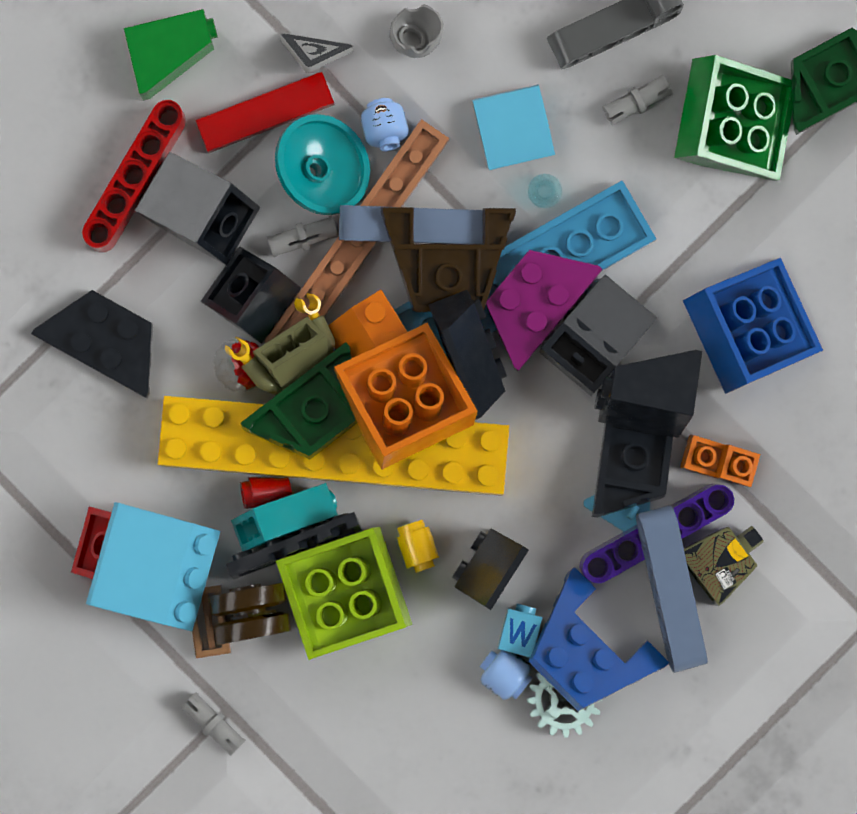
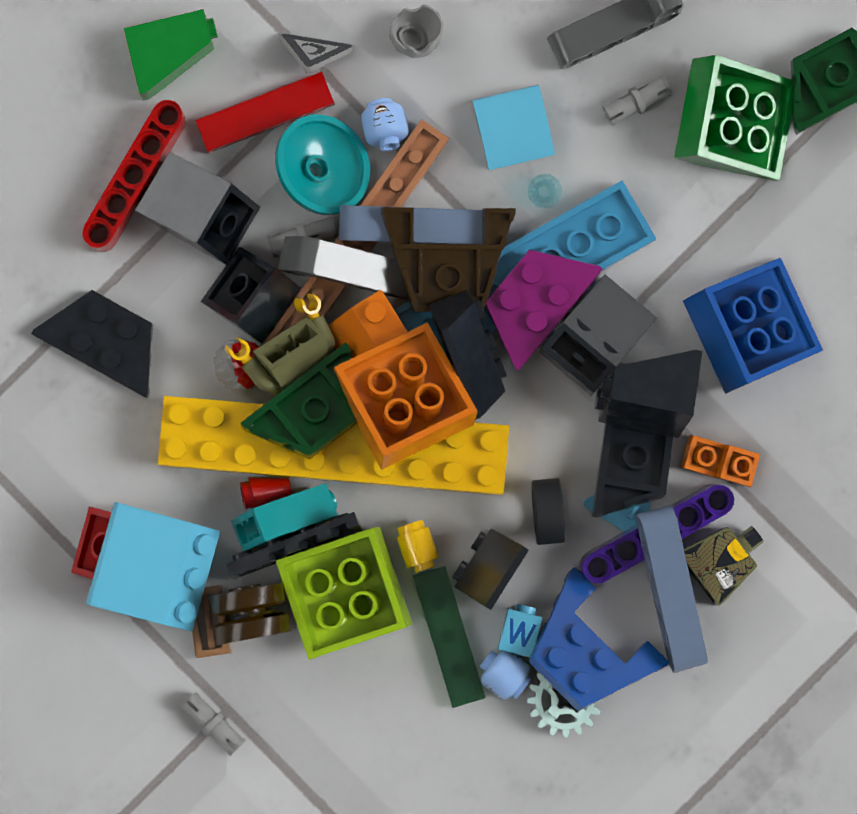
(341, 265): none -> beam
(449, 636): none -> clear green tile
(548, 511): none -> black tyre

